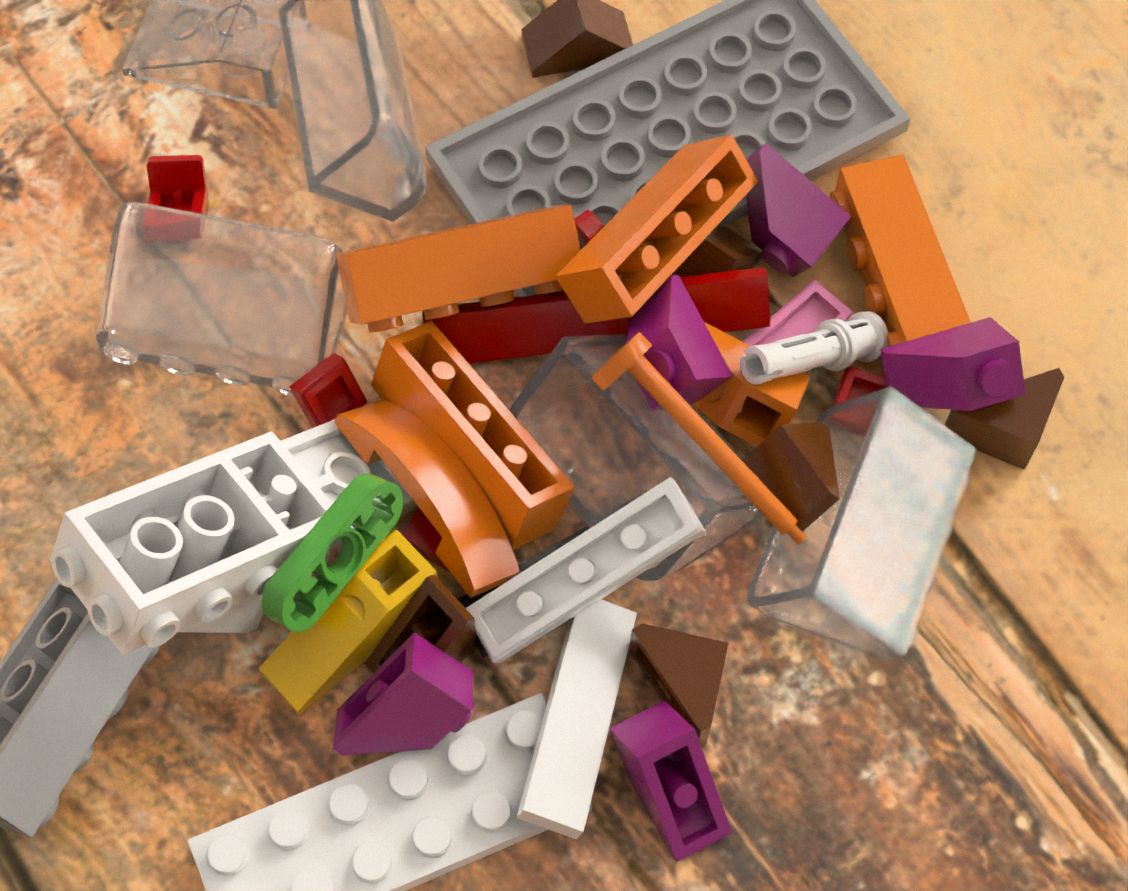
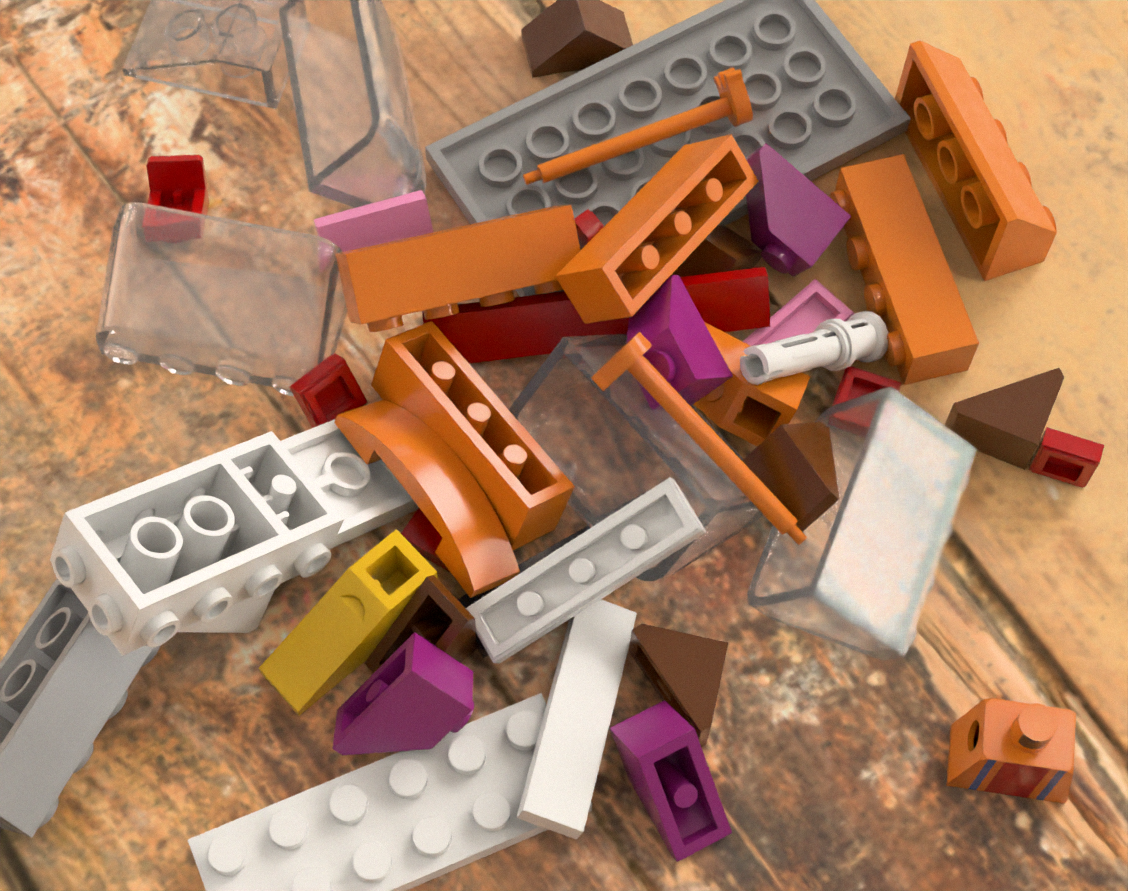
(368, 506): bright green beam -> none
(377, 222): none -> bright pink tile
(733, 104): none -> orange piece
(957, 367): magenta slope -> none
(972, 164): none -> orange slope
(1018, 750): none -> orange torso
(1066, 457): none -> red tile

